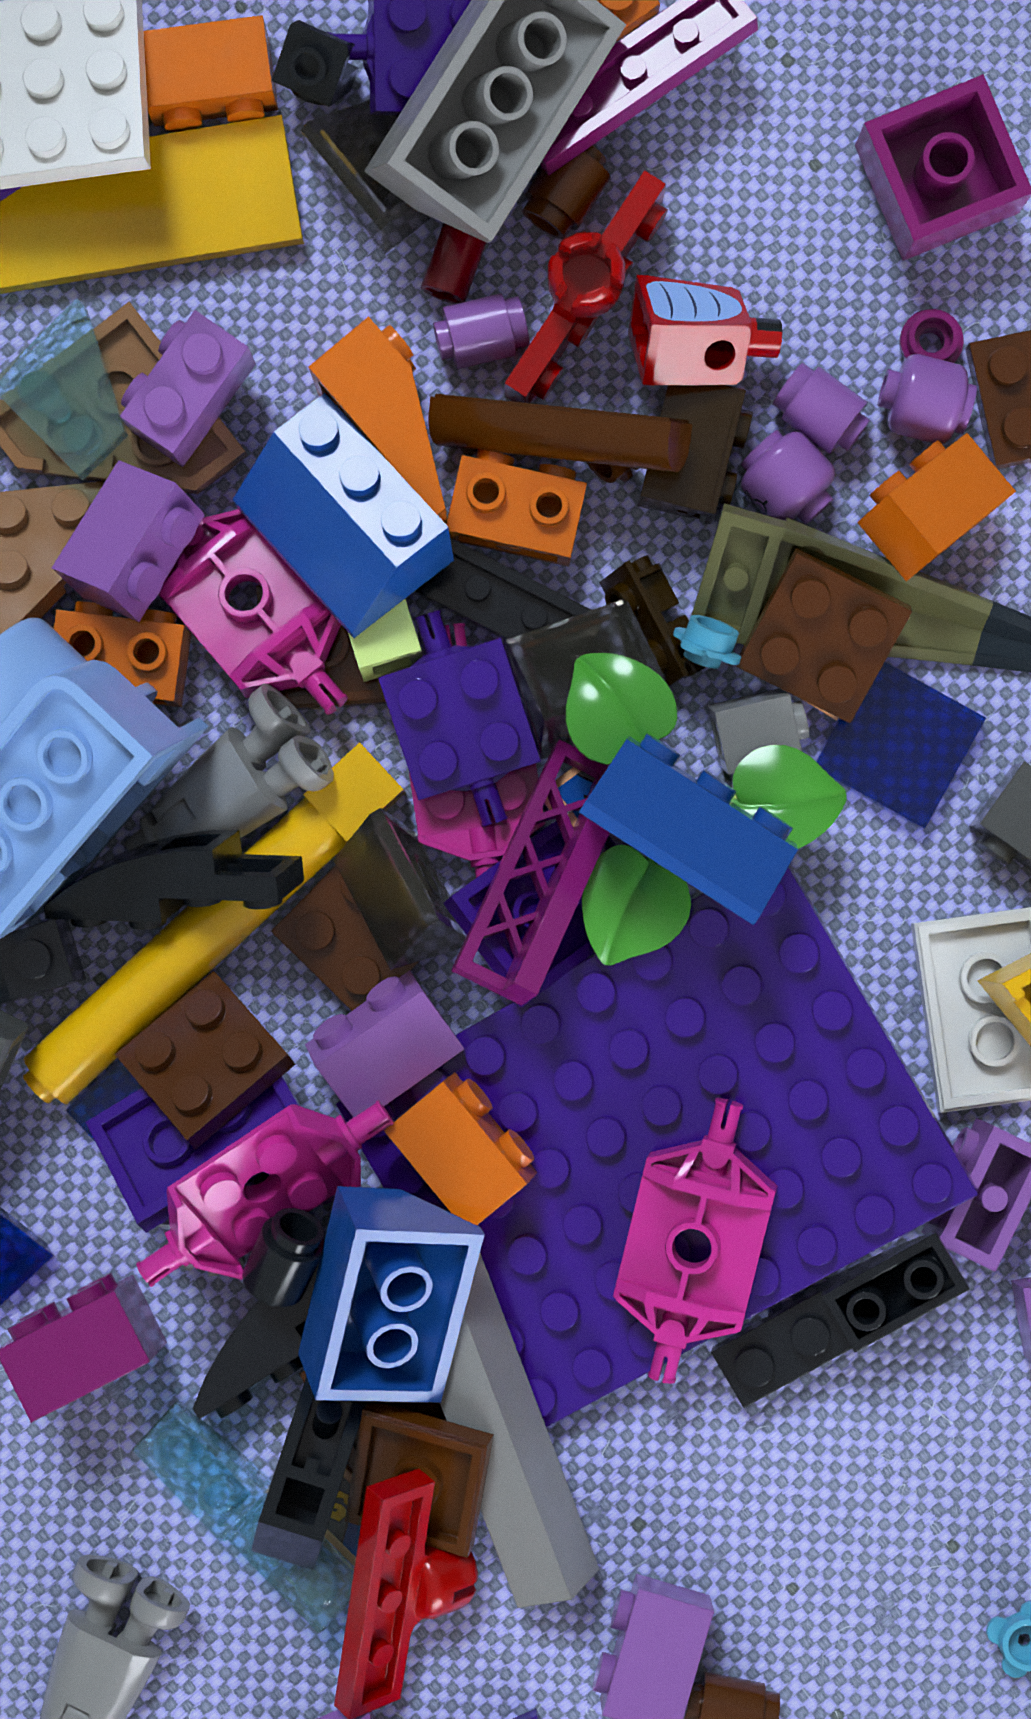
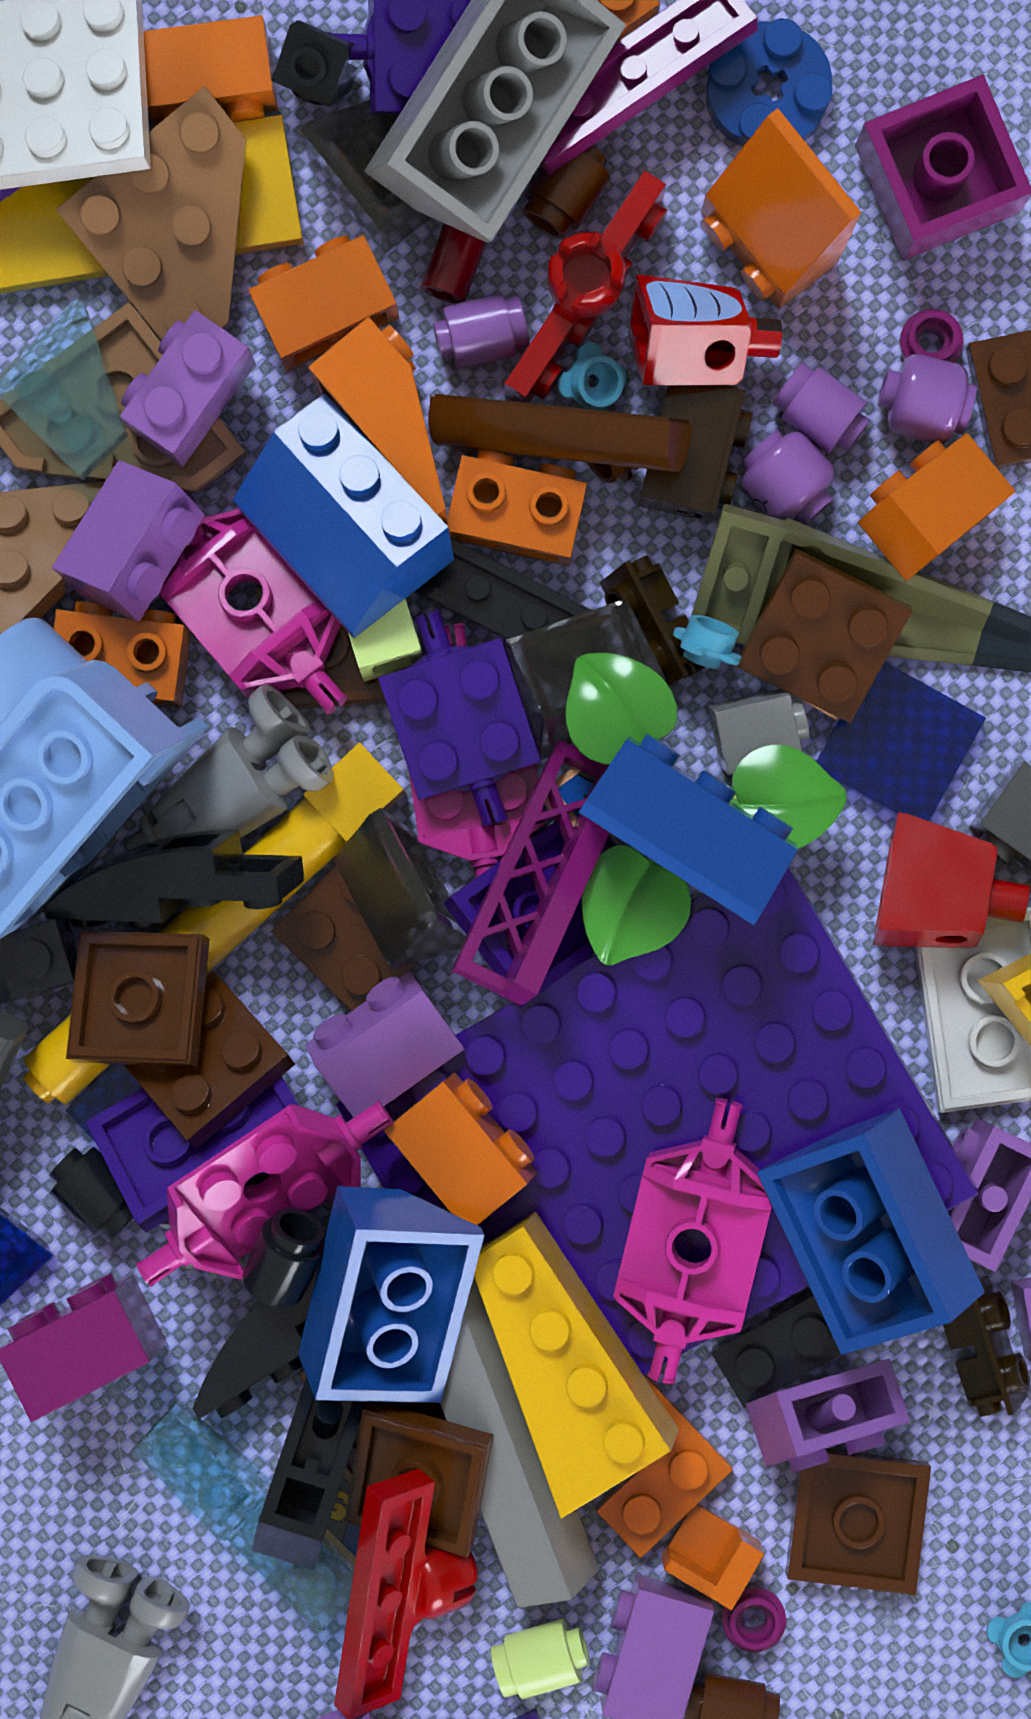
(90, 1192): none -> black brick
(138, 998): none -> reddish brown tile
(172, 227): none -> medium nougat plate
(322, 299): none -> orange brick
(540, 1659): none -> yellowish green brick
(570, 1371): none -> yellow wedge
(609, 378): none -> medium azure plate
(665, 1491): none -> orange plate
(712, 1555): none -> orange panel
(759, 1637): none -> magenta plate
(779, 213): none -> orange slope
(780, 51): none -> blue plate
(828, 1412): none -> medium lavender brick
(859, 1522): none -> reddish brown plate
(872, 1233): none -> blue slope
(941, 888): none -> red torso
(995, 1371): none -> dark brown hinge

